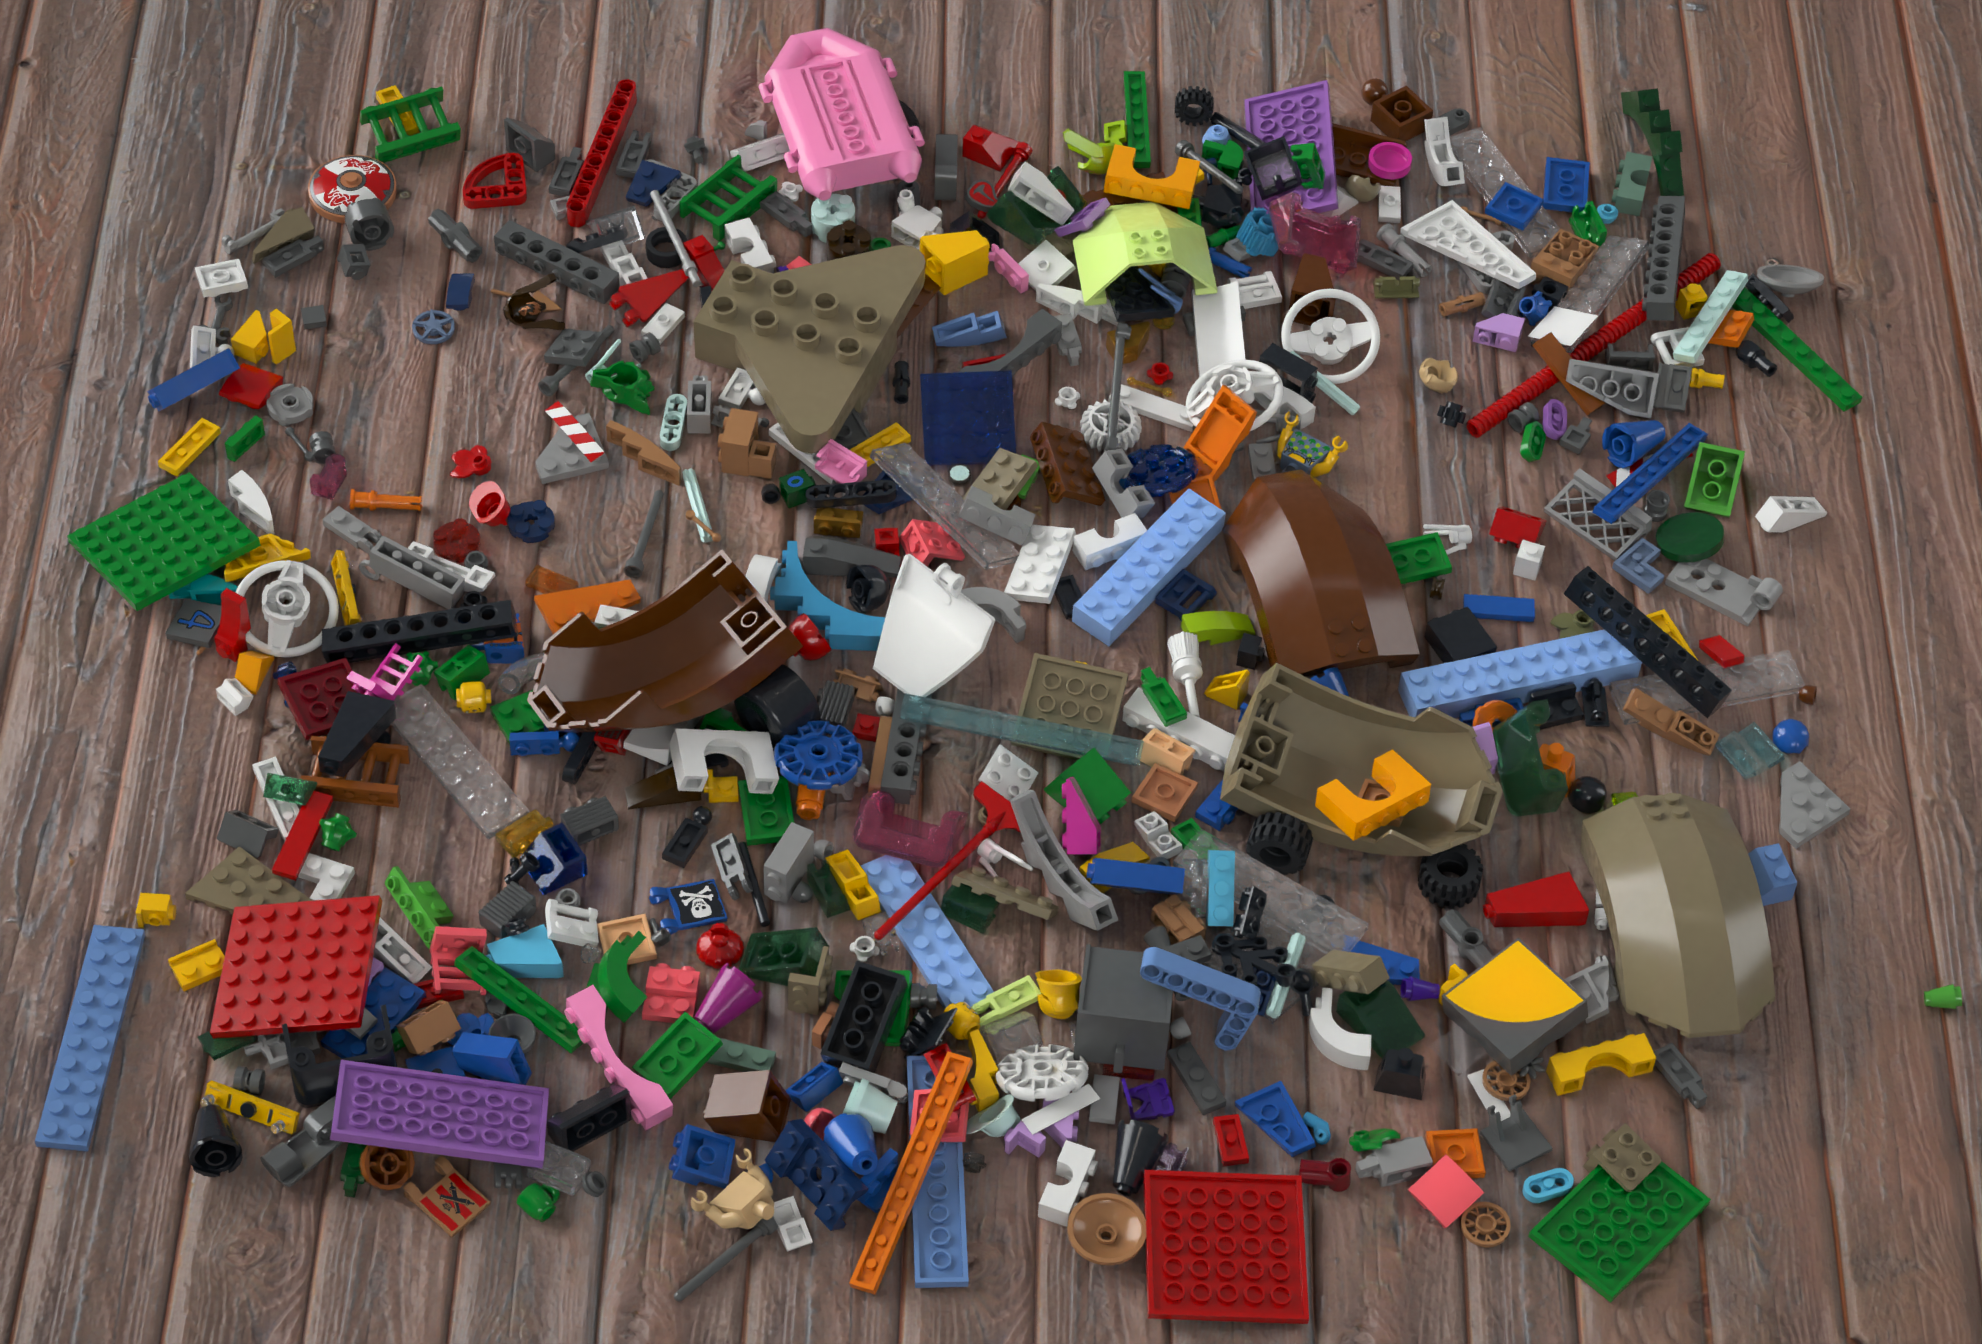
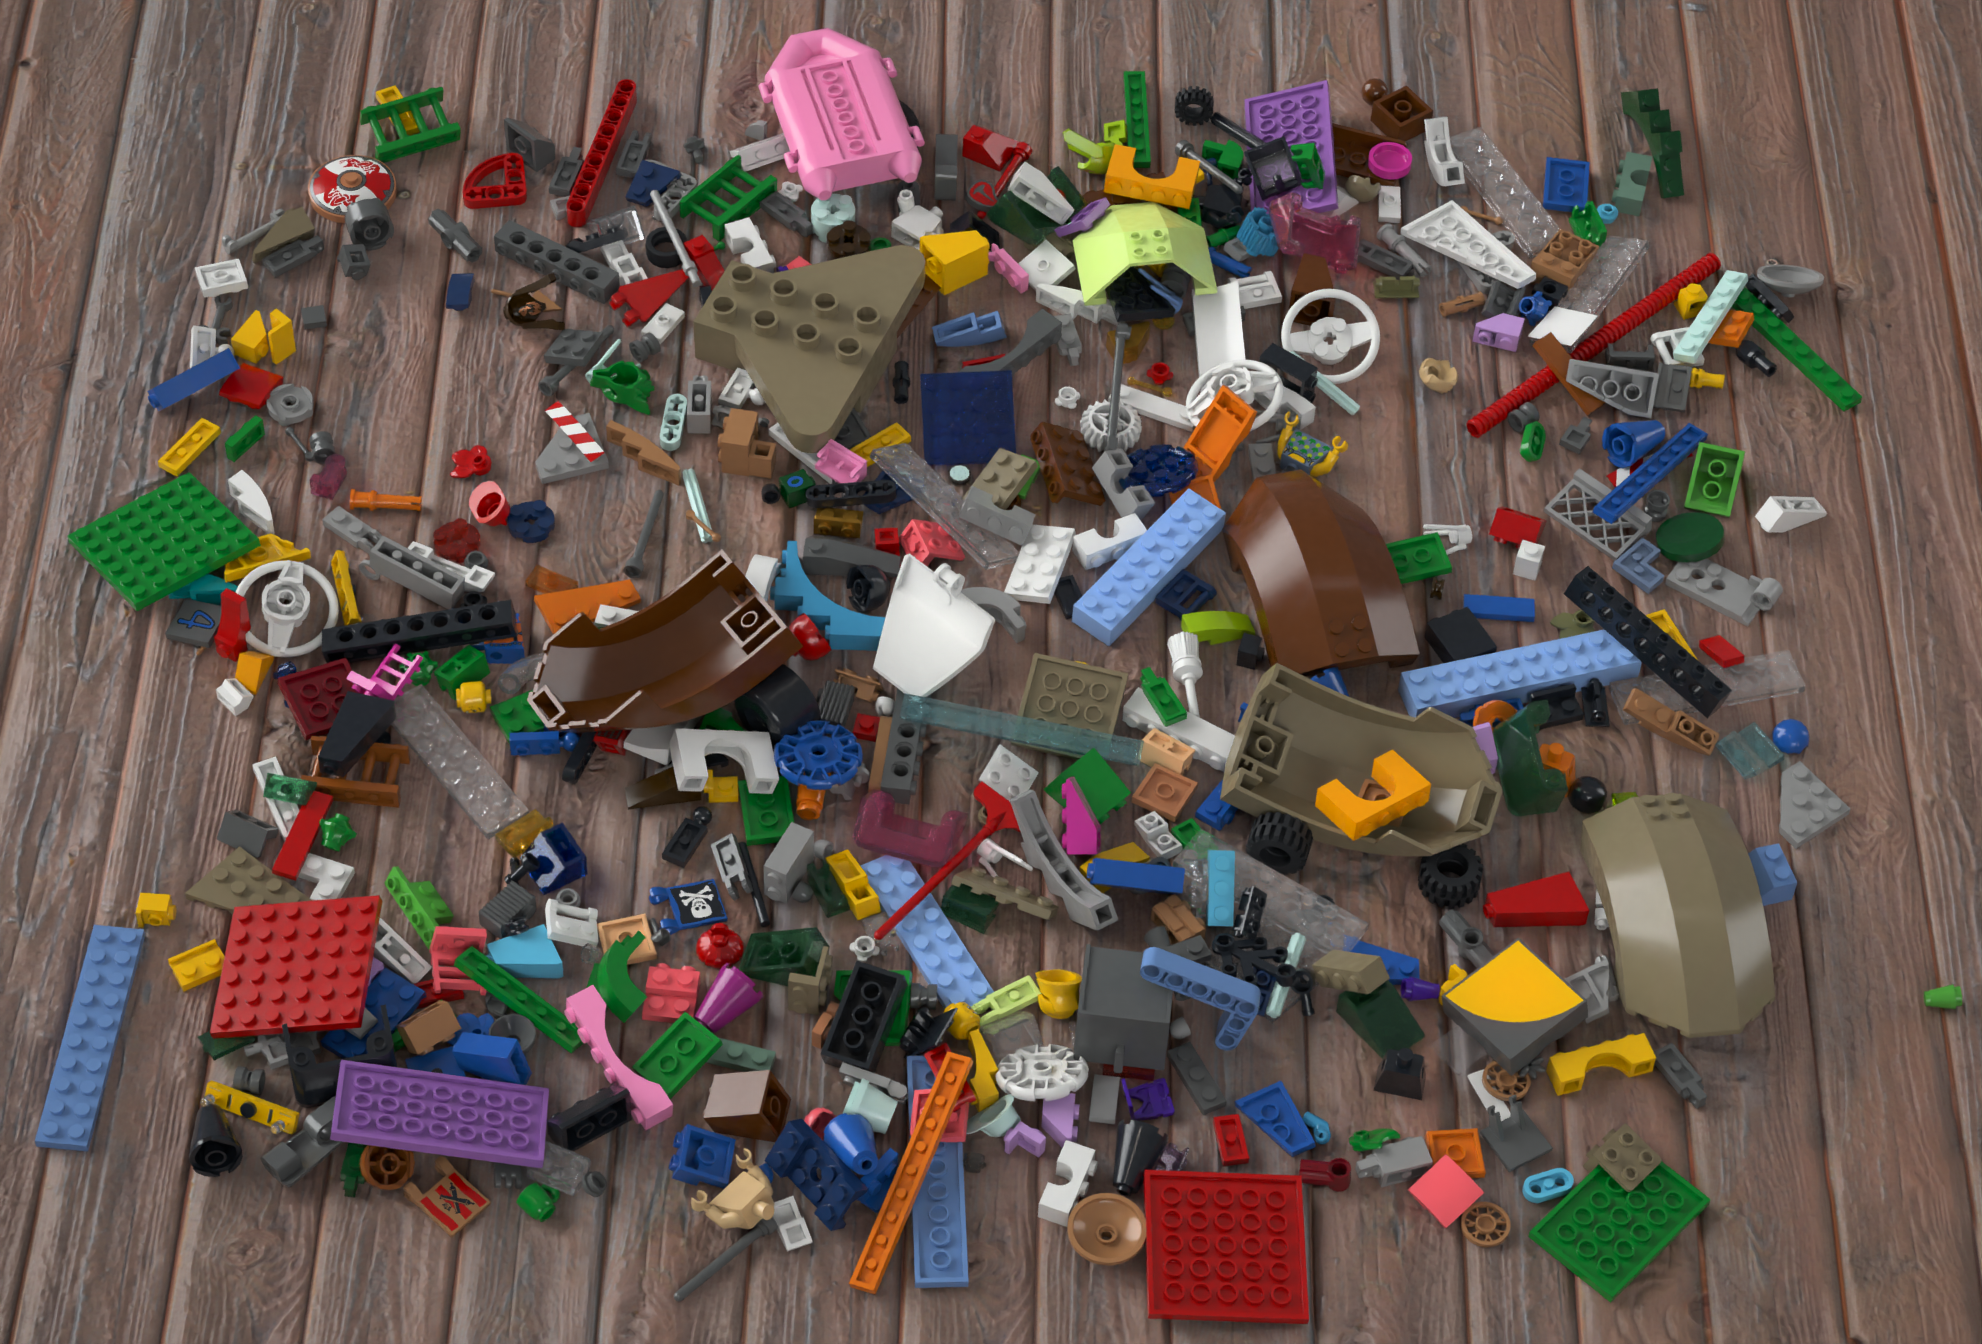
(433, 326): sand blue wheel -> none
(590, 820): dark grey brick -> none
(815, 1086): blue slope -> none
(1060, 1109): white sticker -> none
(1217, 134): light blue cone -> none
(1229, 688): yellow slope -> none
(1332, 1041): white arch -> none
(1451, 414): black gear -> none
(1457, 120): dark grey plate -> none
(1514, 206): blue tile -> none
(1554, 419): medium lavender plate -> none
(1664, 258): dark grey brick -> none
(1807, 694): reddish brown hinge -> none

